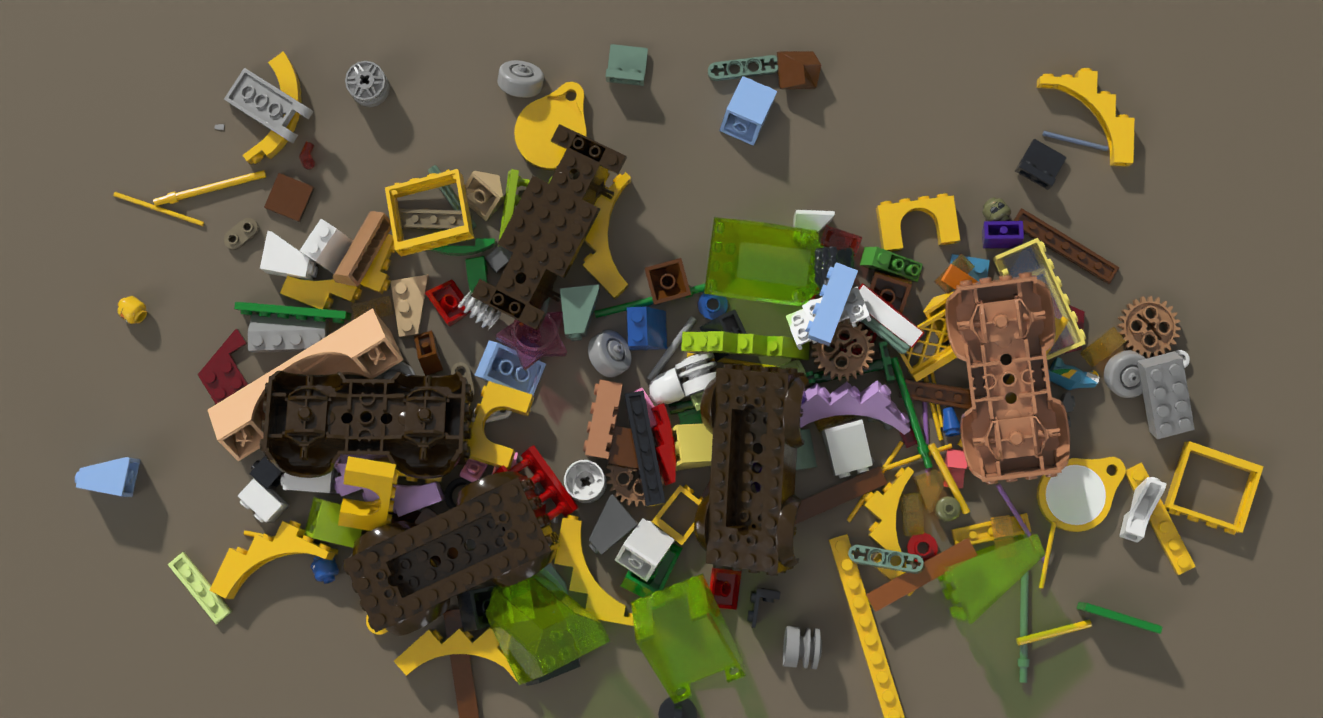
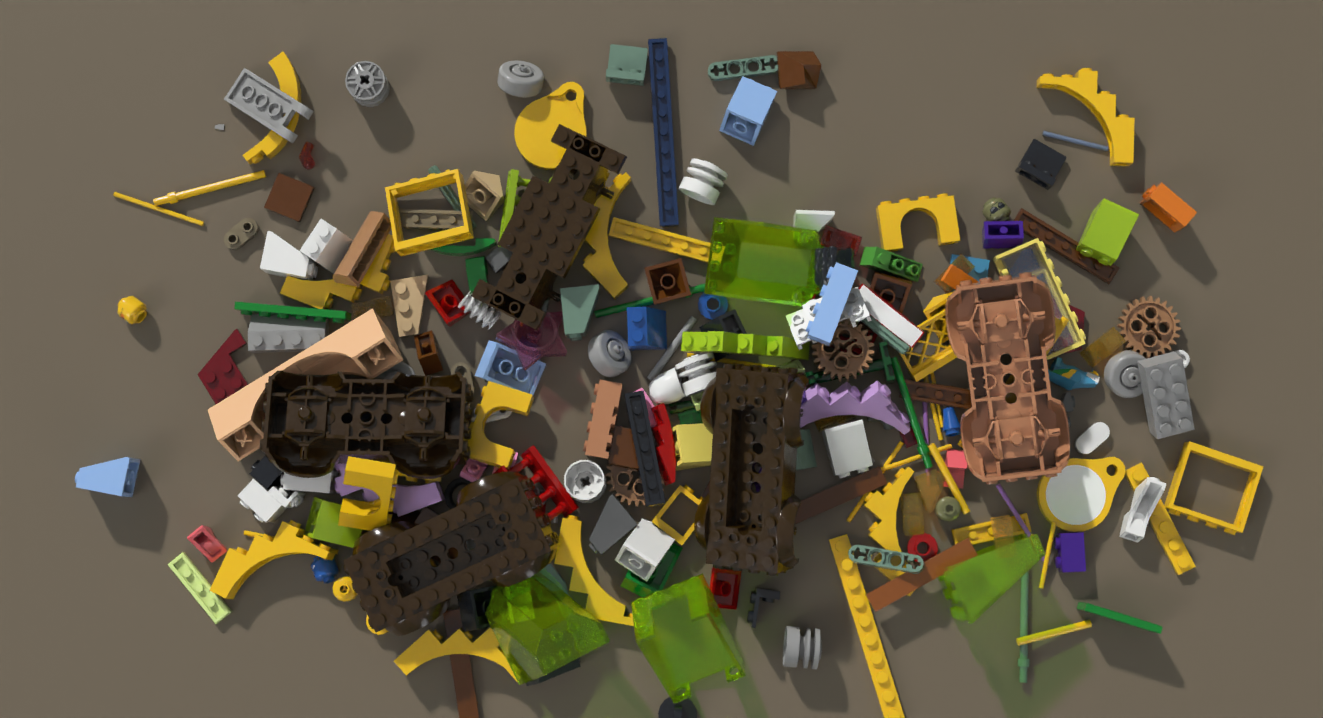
(207, 543): none -> coral slope
(286, 497): none -> white bracket
(340, 586): none -> yellow head
(660, 239): none -> yellow plate
(663, 132): none -> dark blue plate
(705, 177): none -> white wheel
(1070, 552): none -> dark purple brick
(1092, 438): none -> white tile
(1106, 232): none -> lime slope
(1167, 207): none -> orange window

